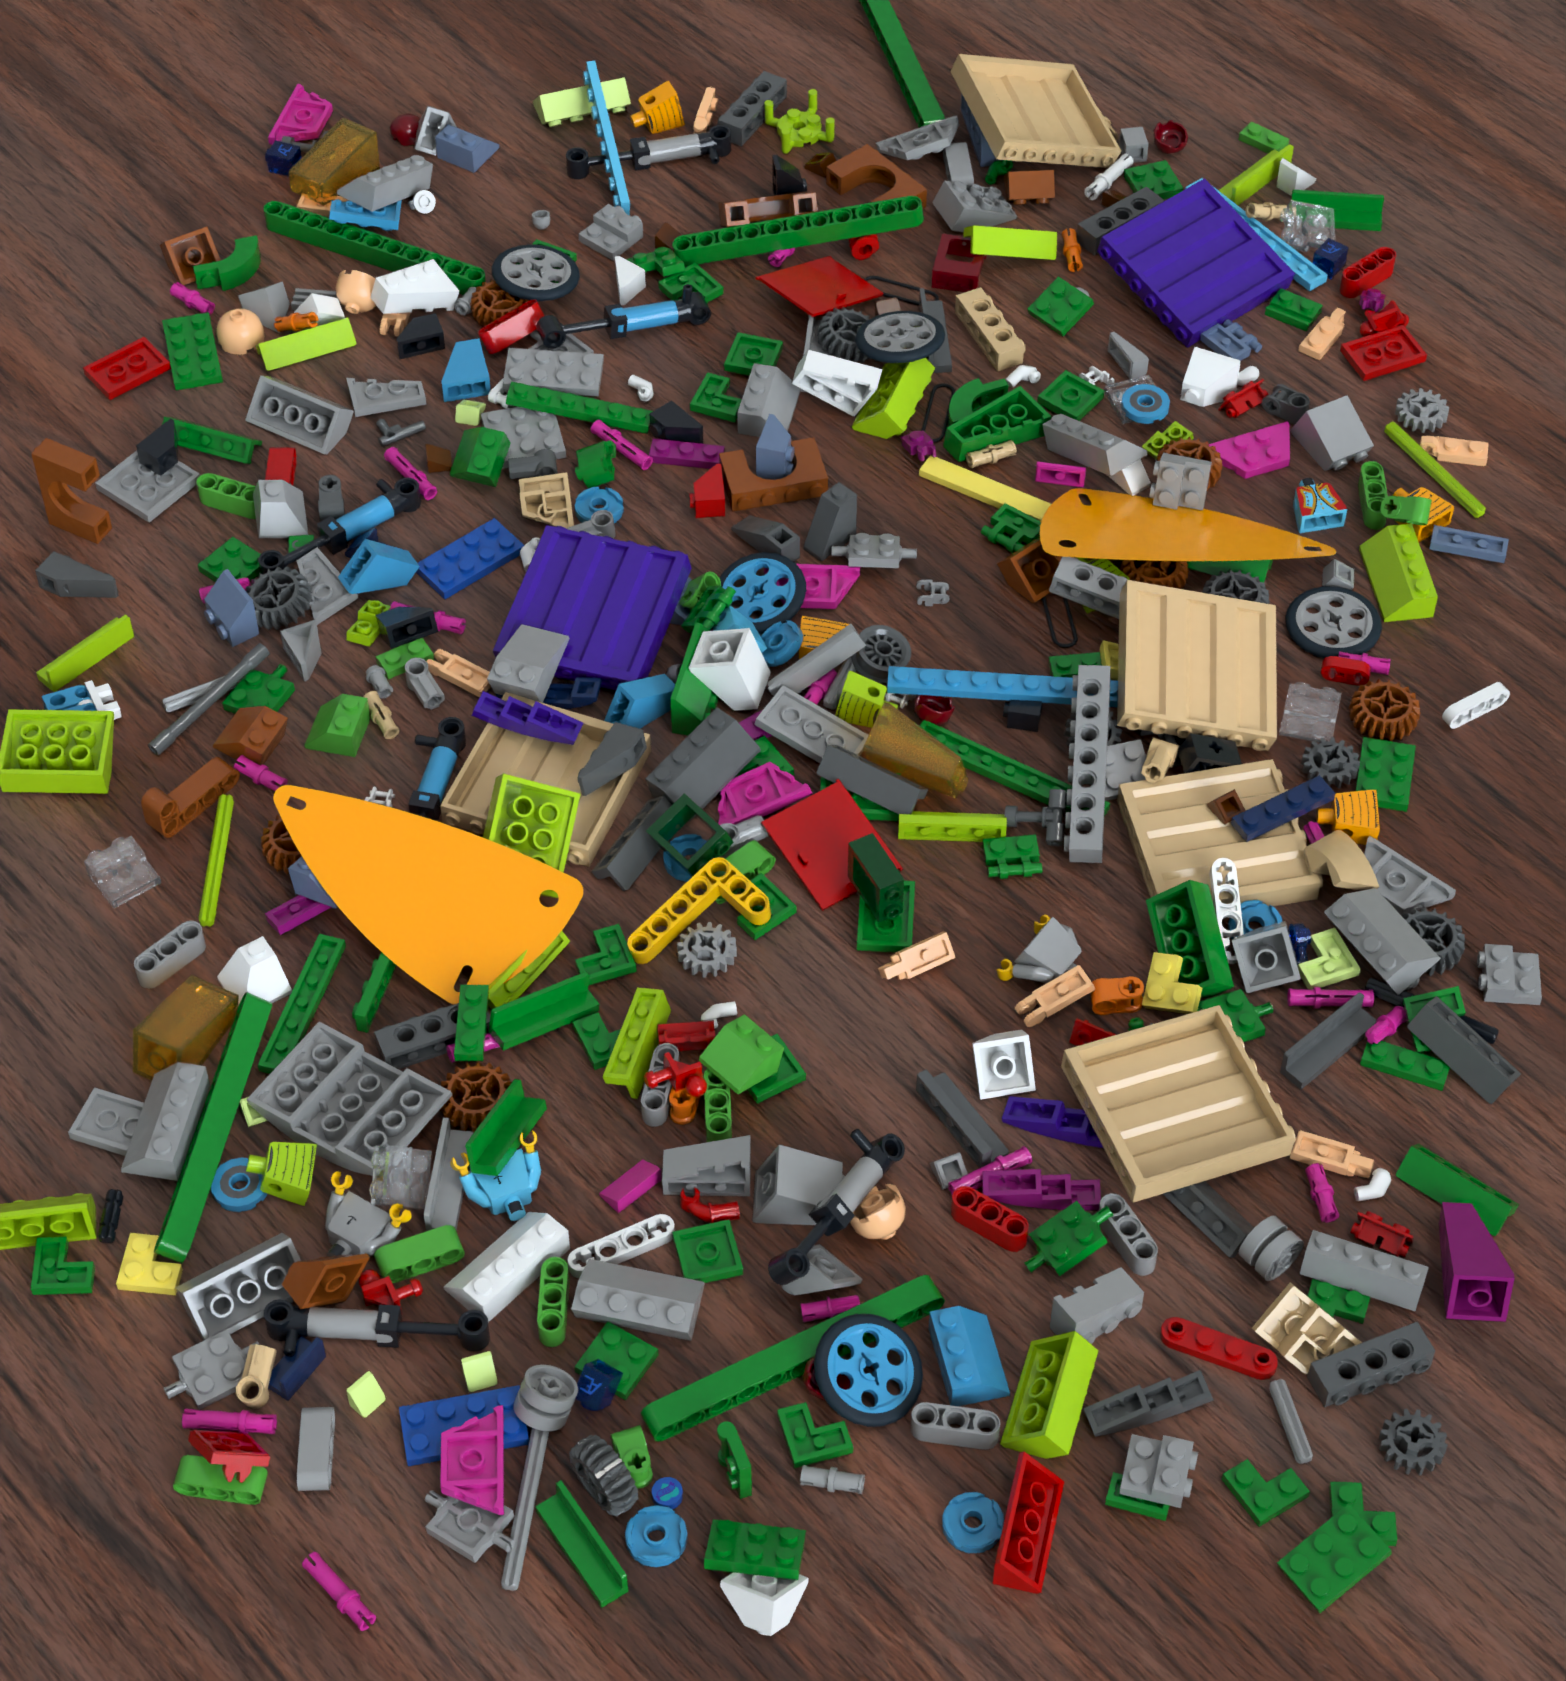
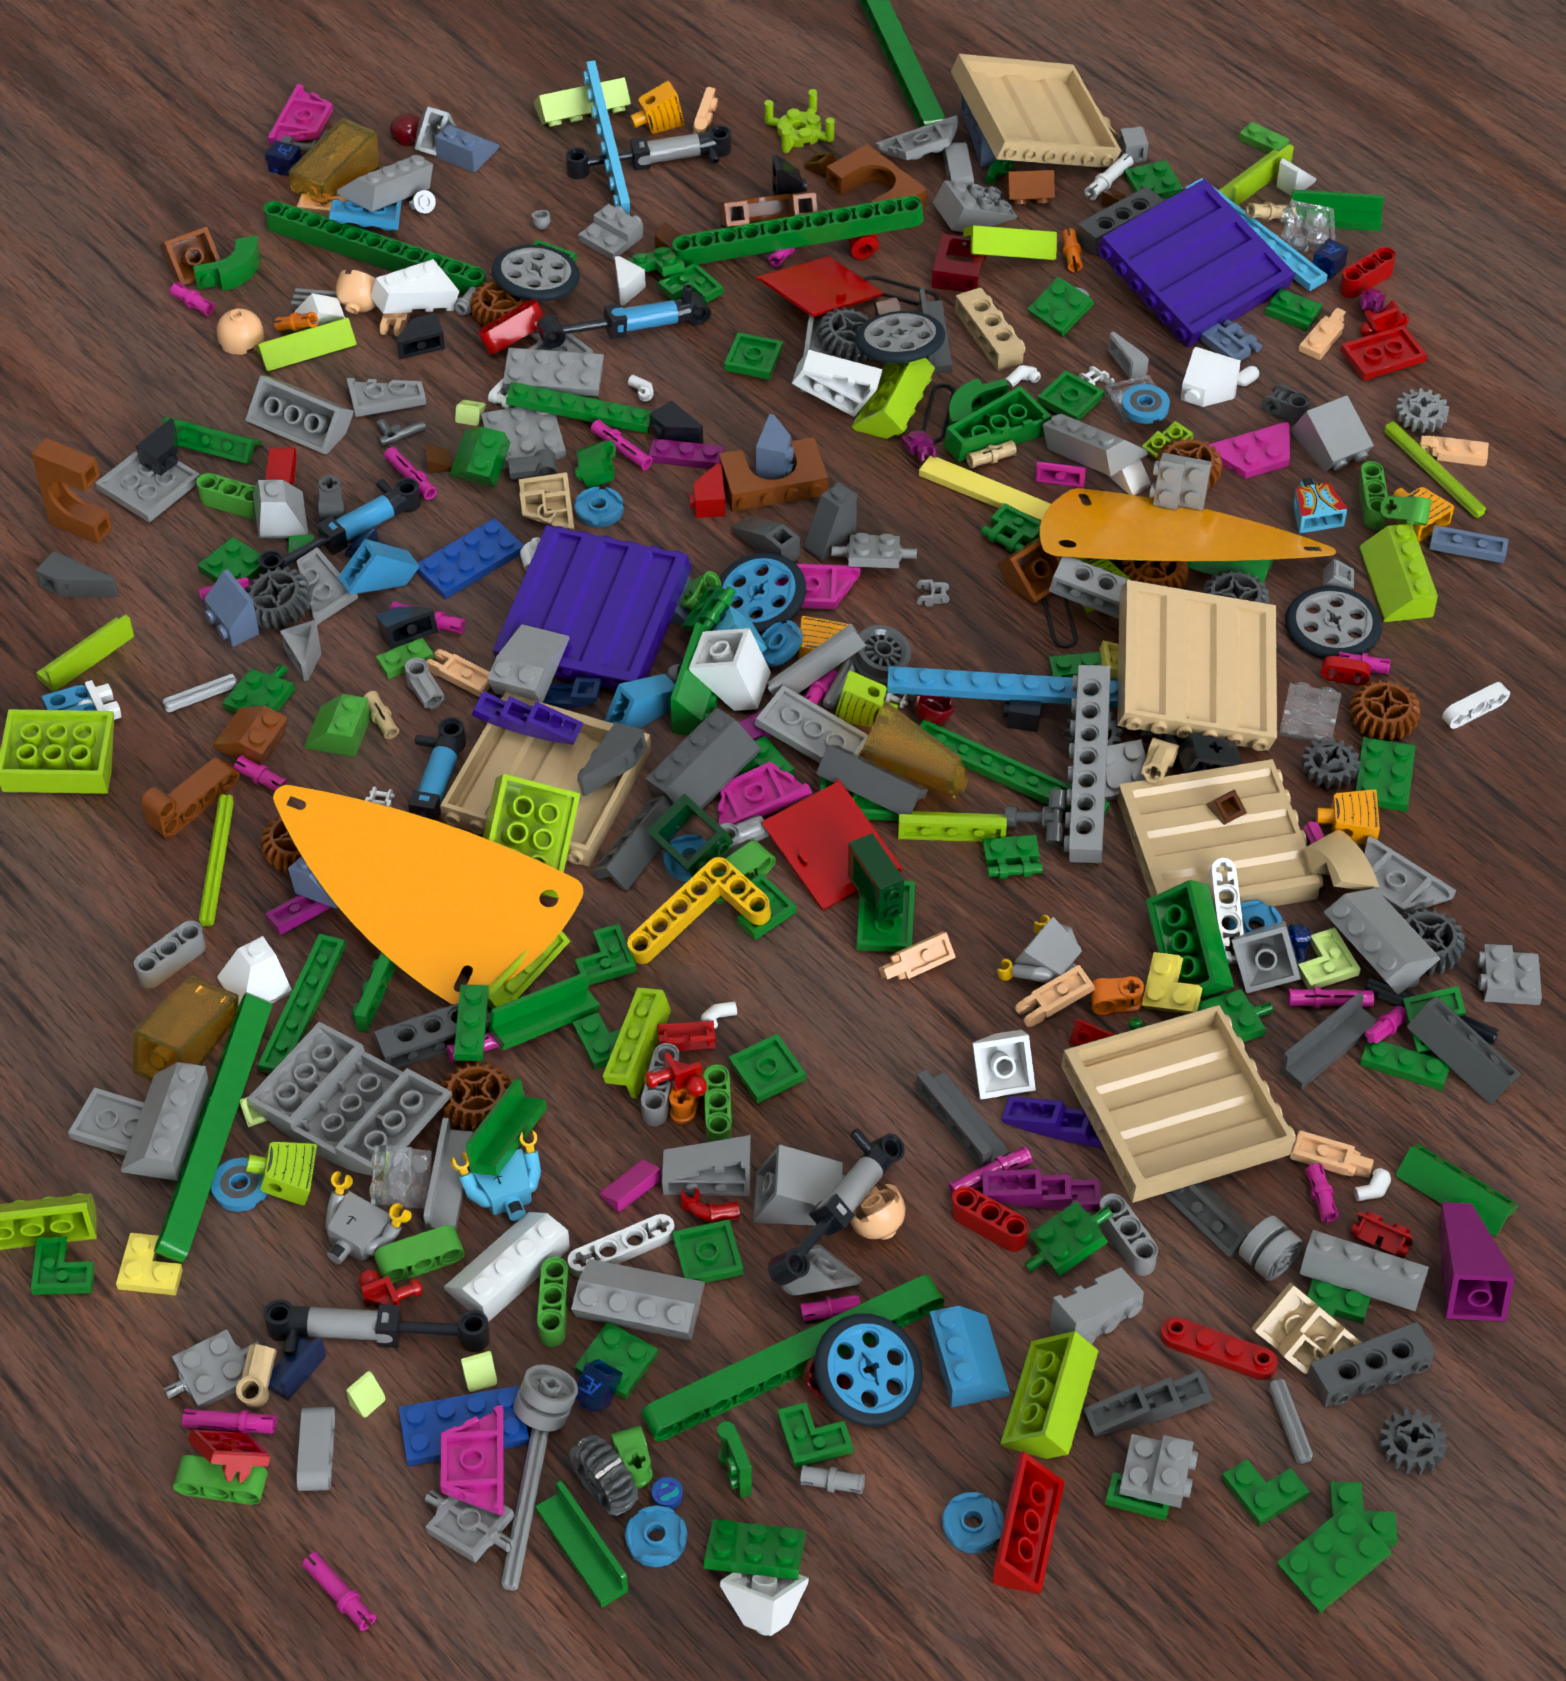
(110, 1216): black axle -> none
(121, 871): clear plate -> none
(126, 368): red plate -> none
(169, 735): dark grey piece -> none
(192, 351): green plate -> none
(239, 1288): light grey slope -> none
(267, 303): light grey slope -> none
(324, 1279): dark orange slope -> none
(366, 628): lime slope -> none
(376, 676): light grey pin -> none
(466, 372): dark azure slope -> none
(599, 525): light grey piece -> none
(706, 949): light grey gear -> none
(712, 401): green plate -> none
(742, 1054): bright green slope -> none
(748, 111): dark grey brick -> none
(765, 394): light grey slope -> none
(948, 1169): light grey slope -> none
(967, 1435): light grey beam -> none
(1170, 137): dark red hair -> none
(1236, 402): red hinge -> none
(1283, 808): dark blue plate -> none

